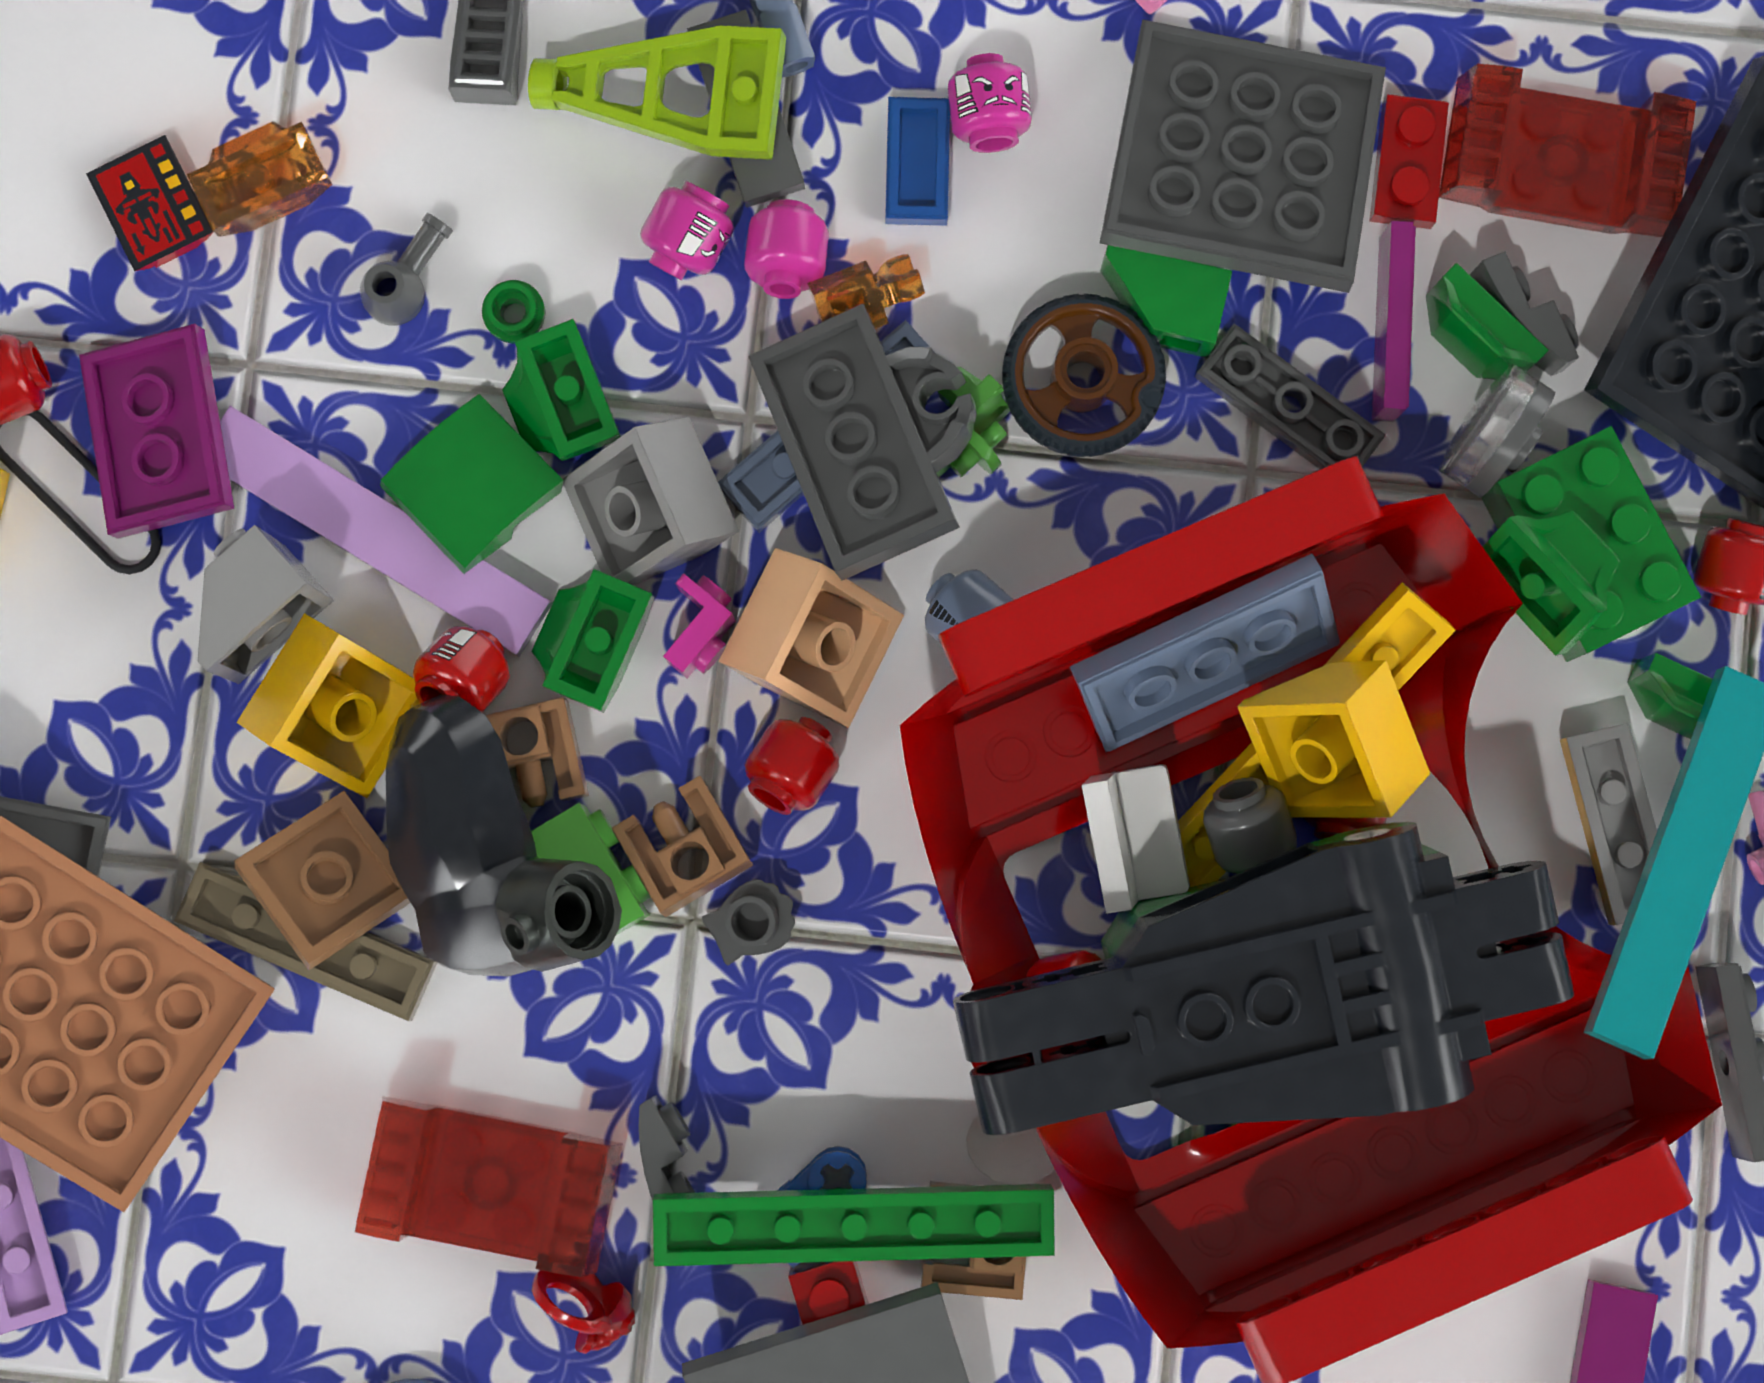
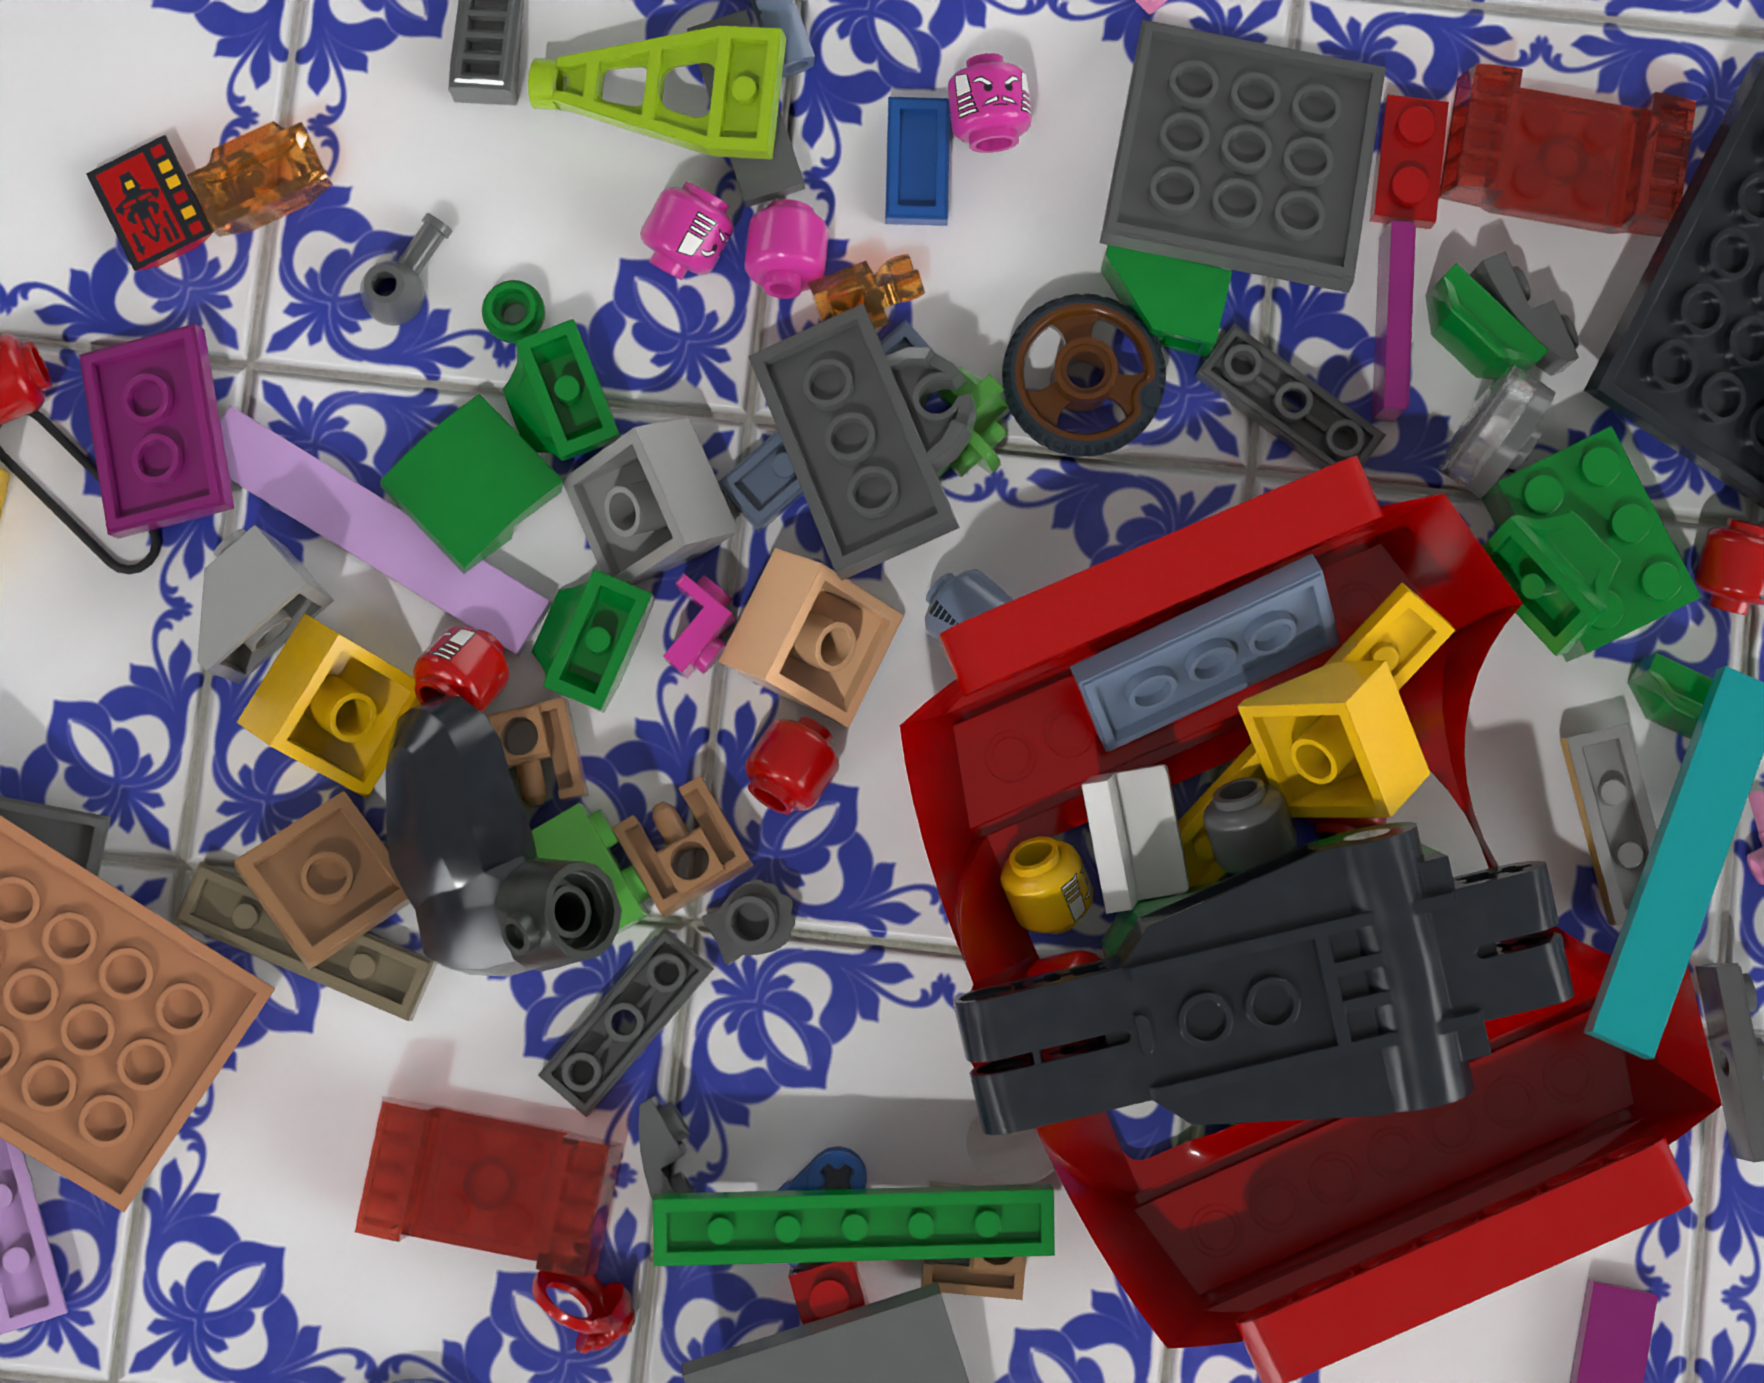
(597, 1050): none -> dark grey tile
(1046, 885): none -> yellow head

